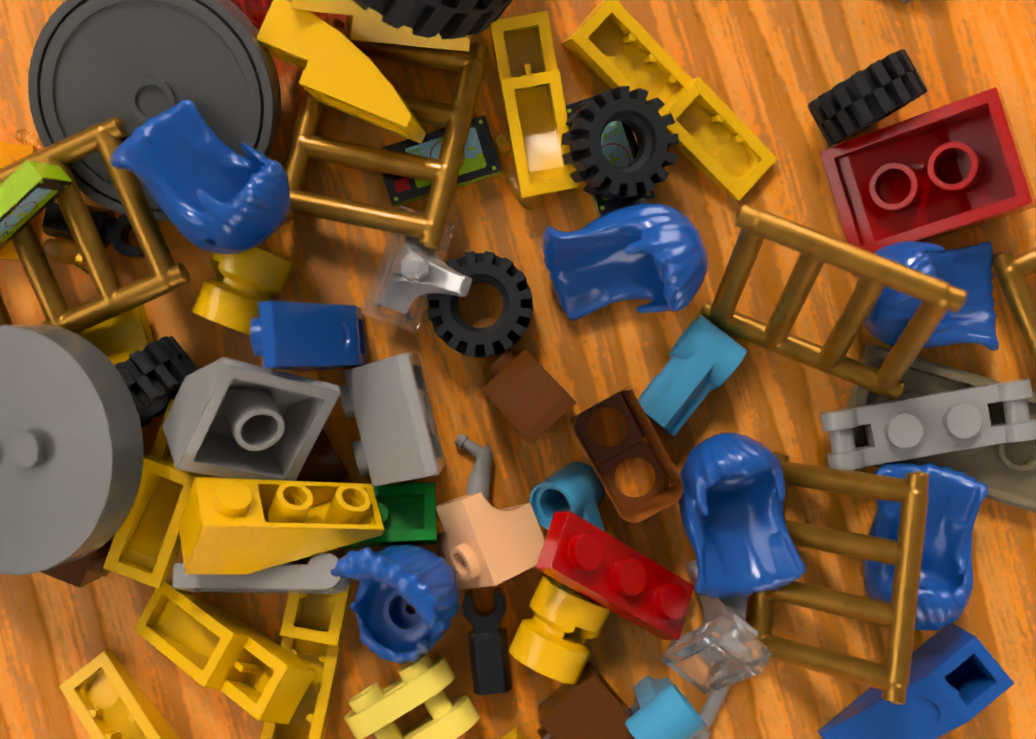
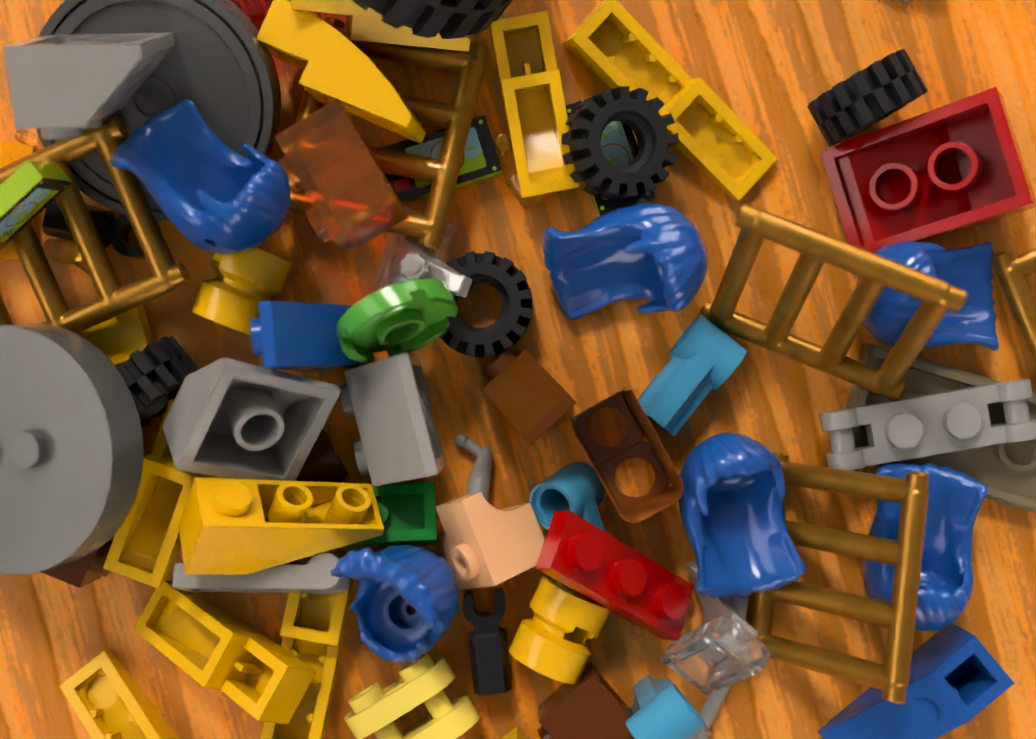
(79, 78): none -> light grey slope
(340, 178): none -> clear orange brick
(396, 319): none -> bright green tile

